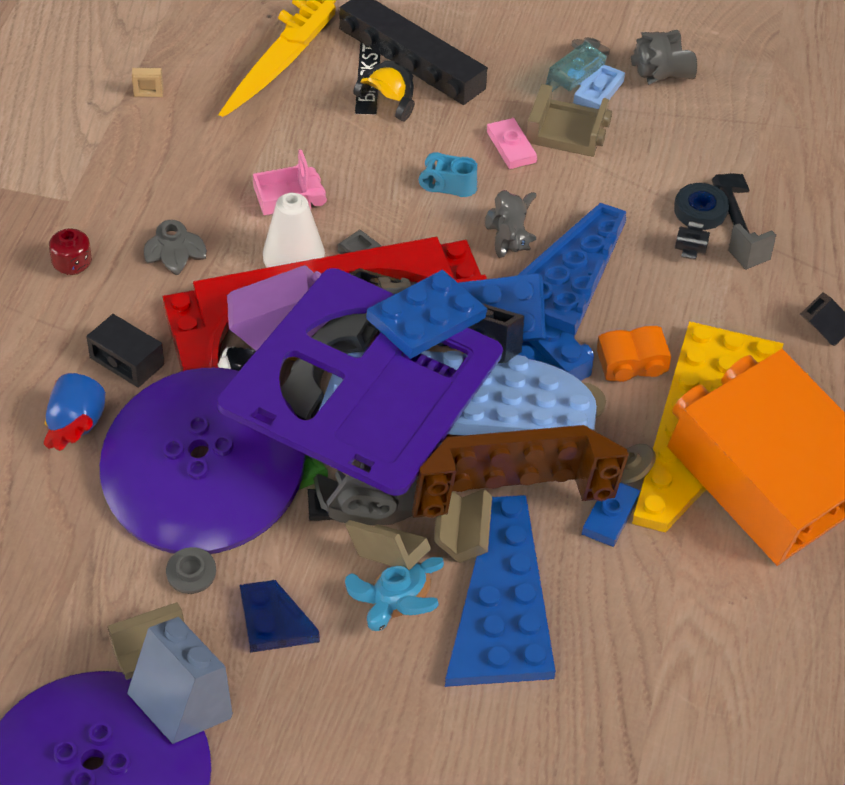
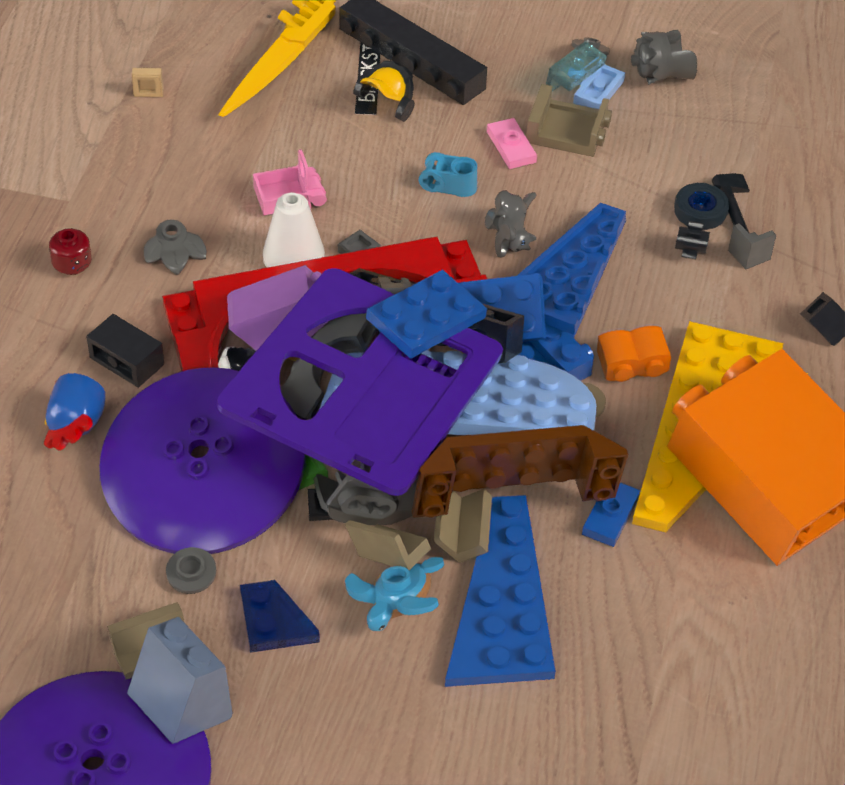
(639, 463): dark tan piece -> none

